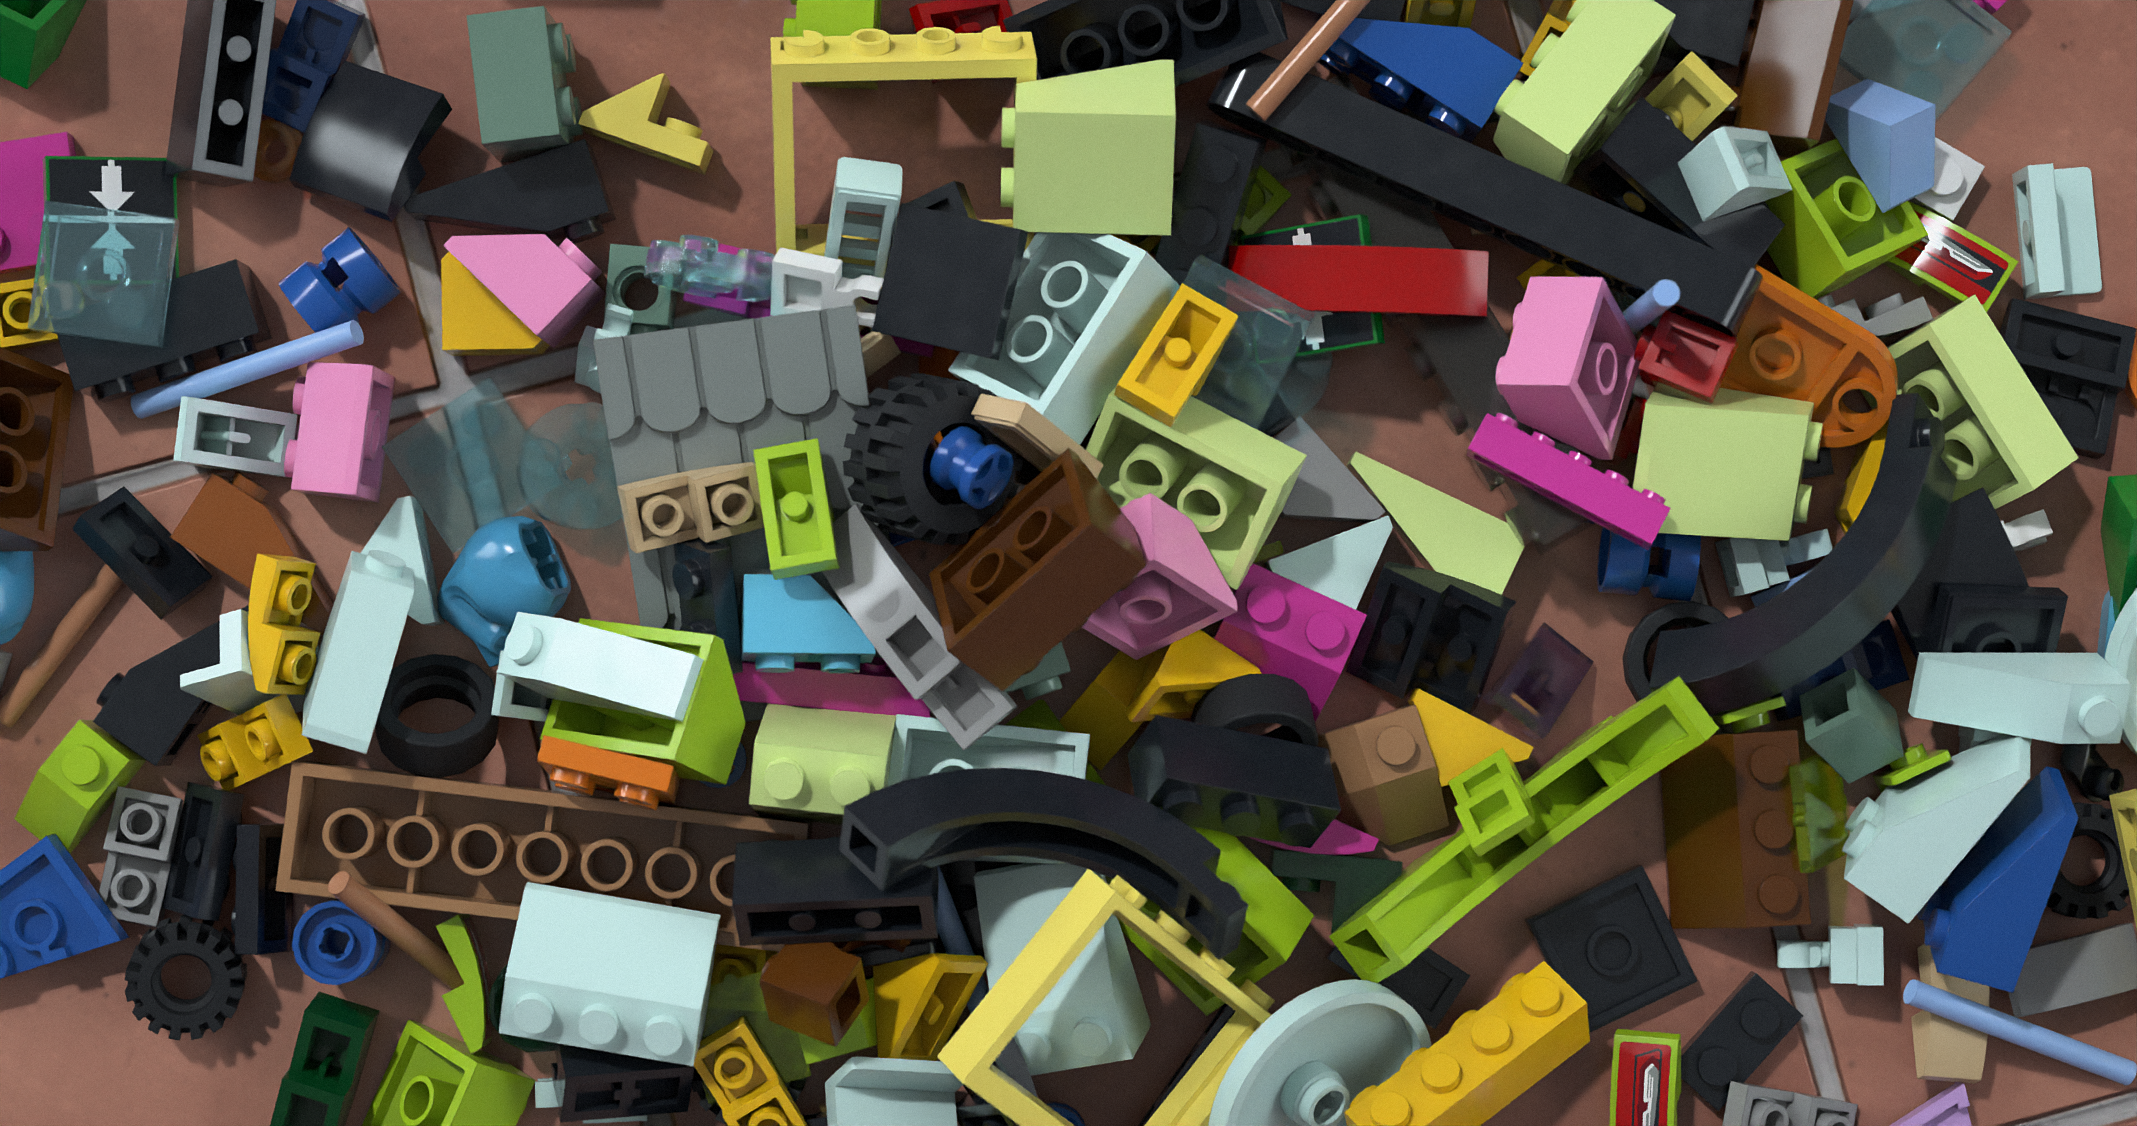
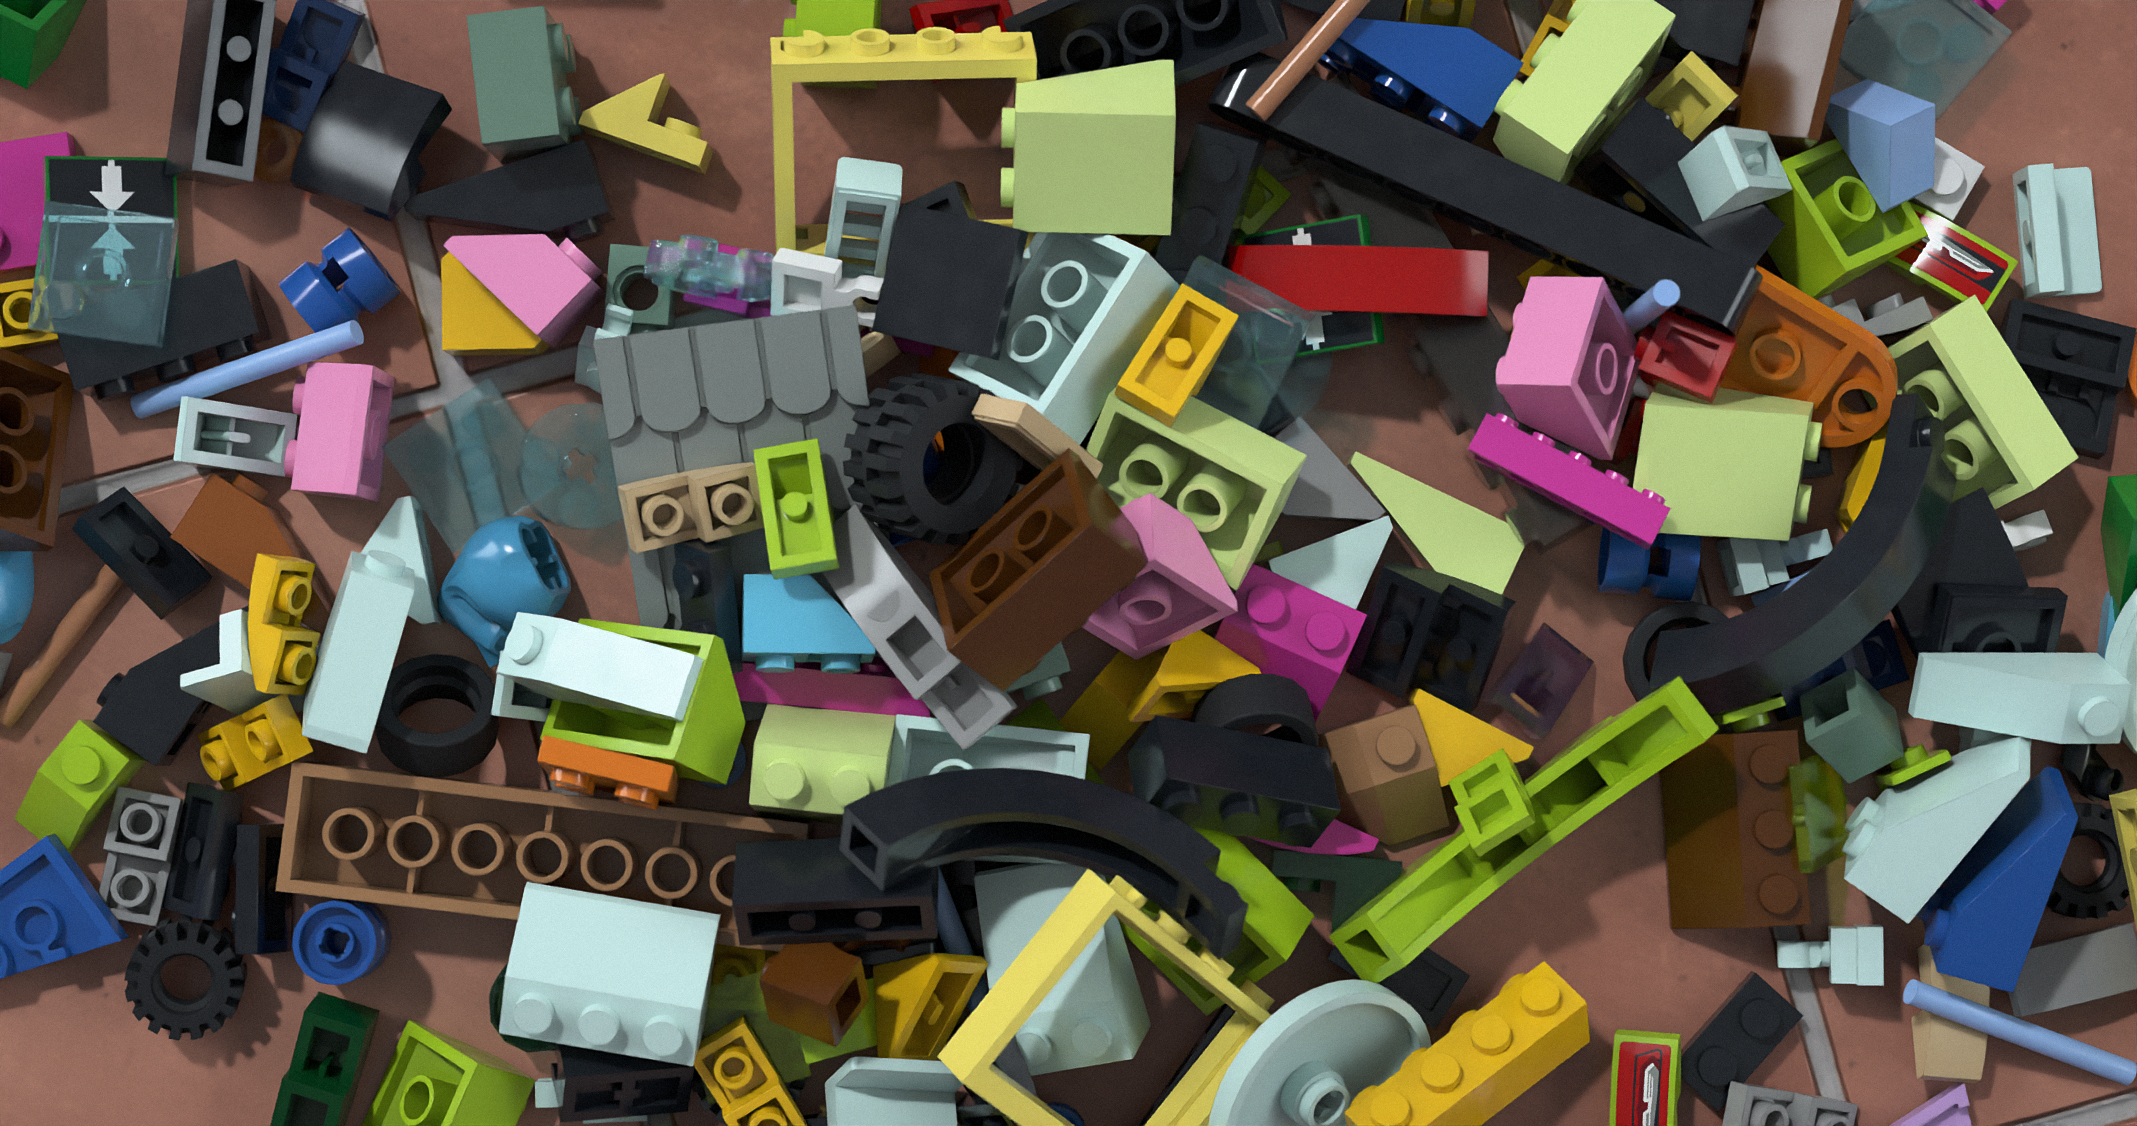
(395, 928): nougat bar -> none
(470, 1001): lime slope -> none
(971, 467): blue wheel -> none
(1613, 946): black tile -> none

